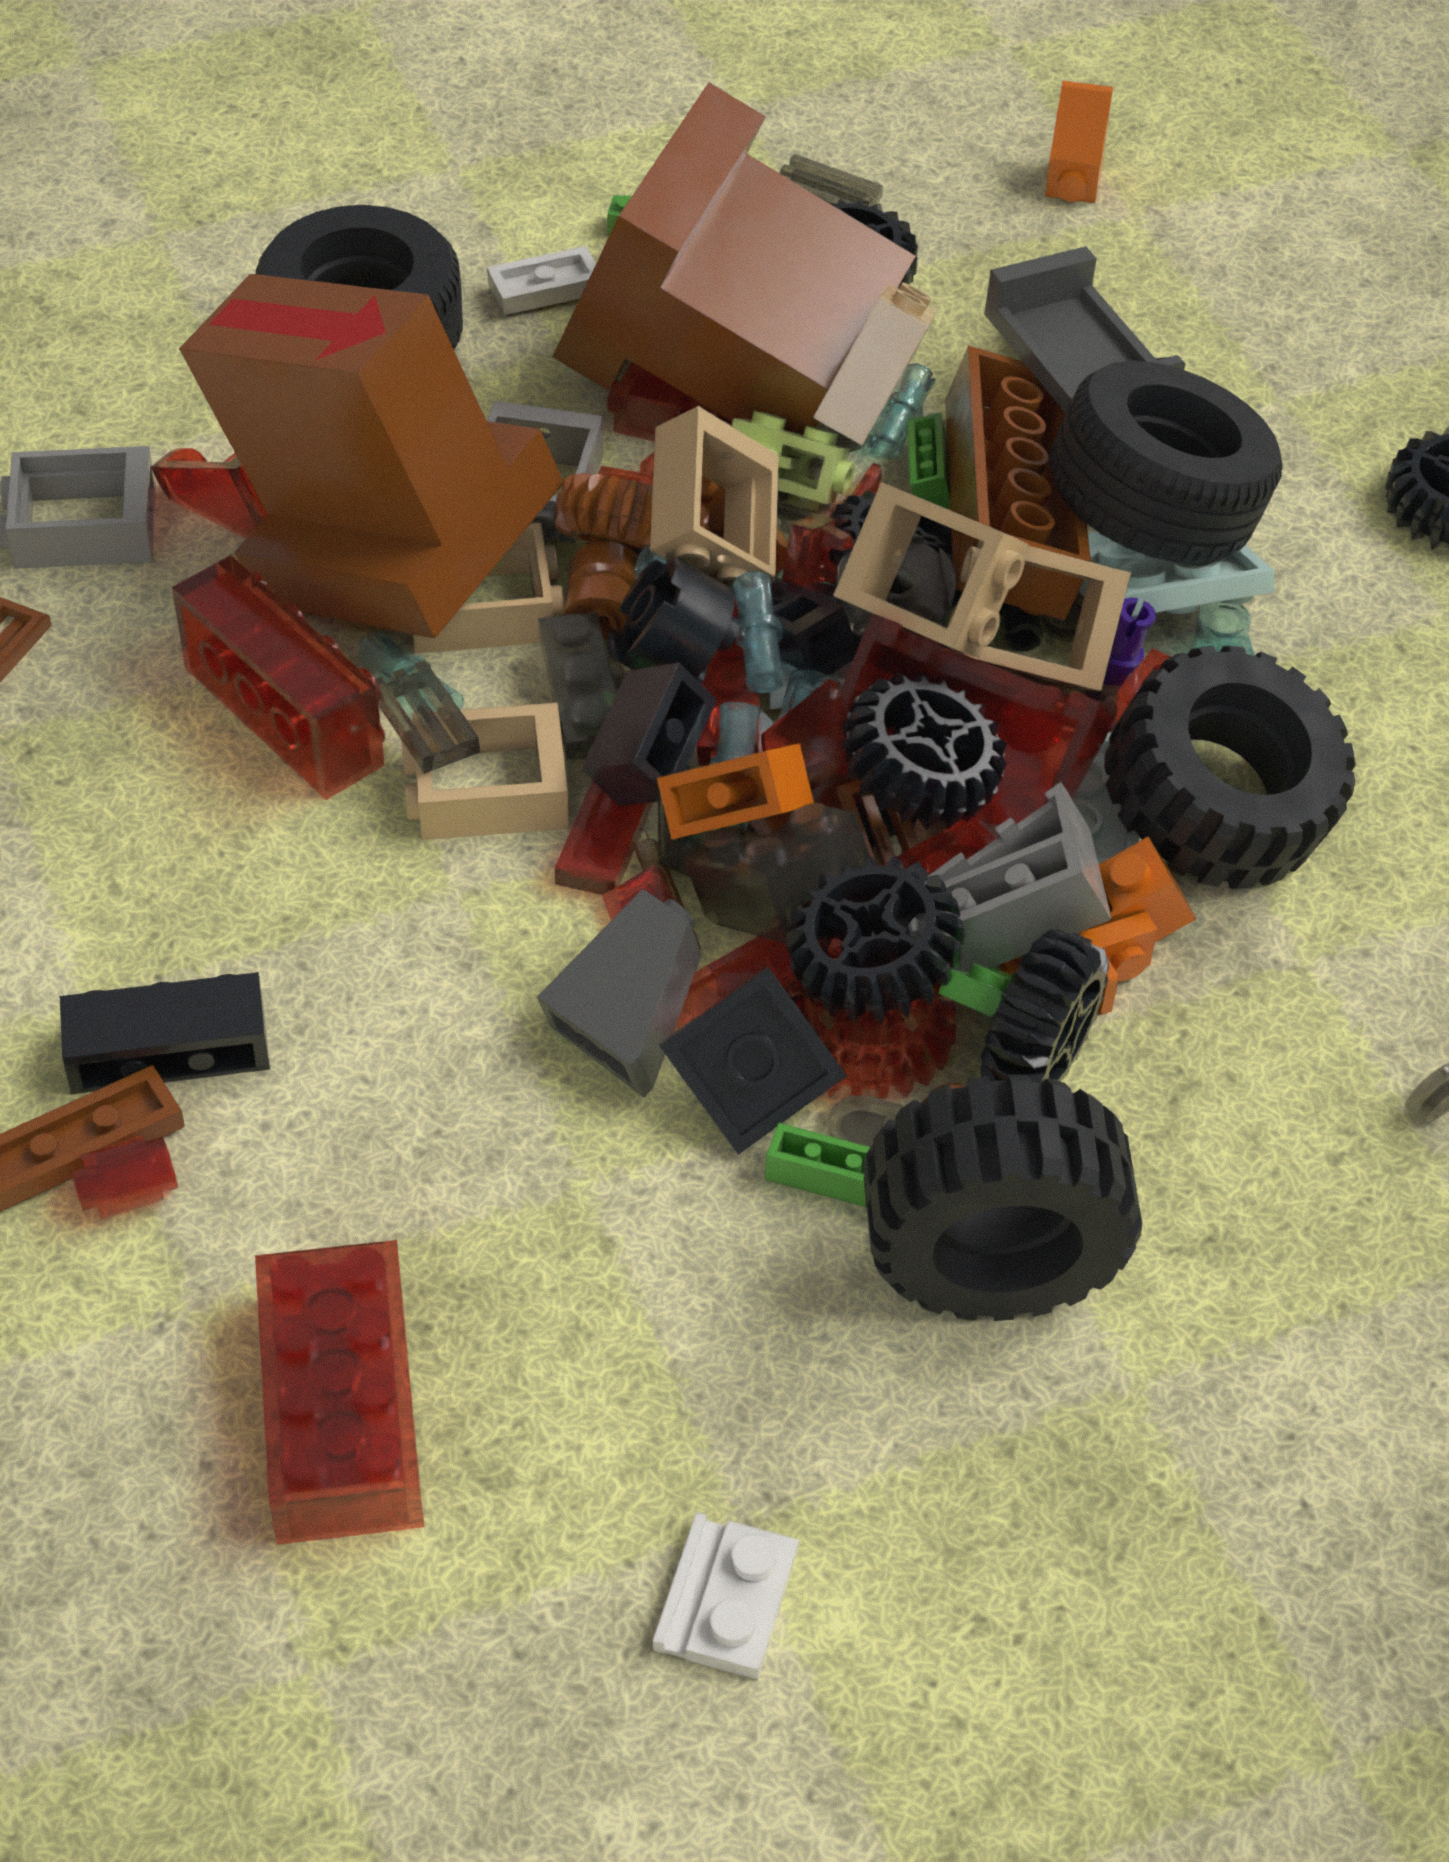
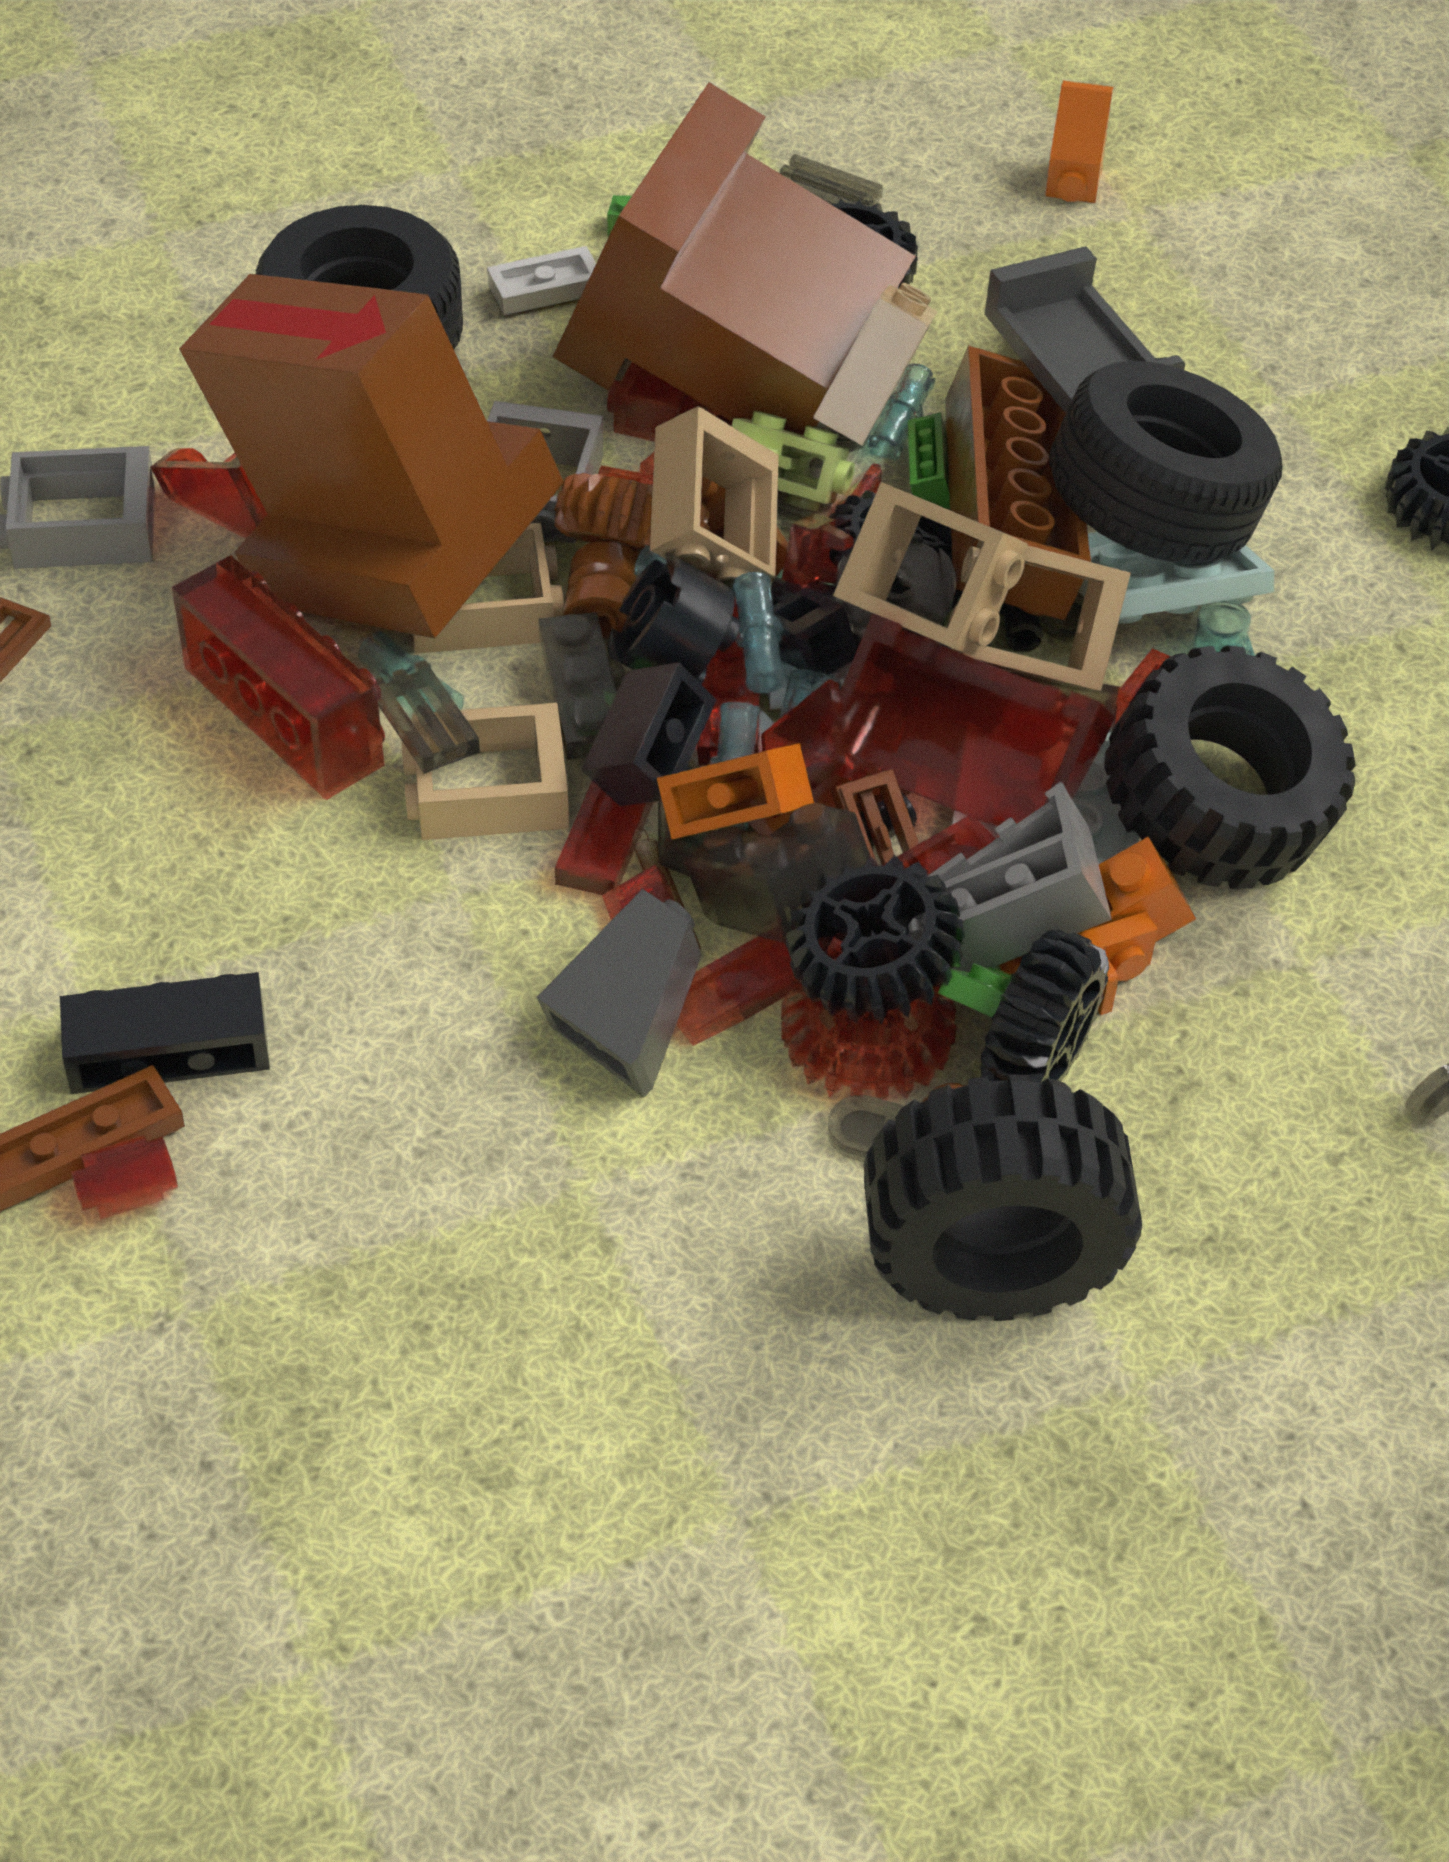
(337, 1393): clear red brick -> none
(726, 1596): white plate -> none
(752, 1060): black tile -> none
(817, 1164): bright green piece -> none
(917, 763): black gear -> none
(1128, 641): dark purple pin -> none

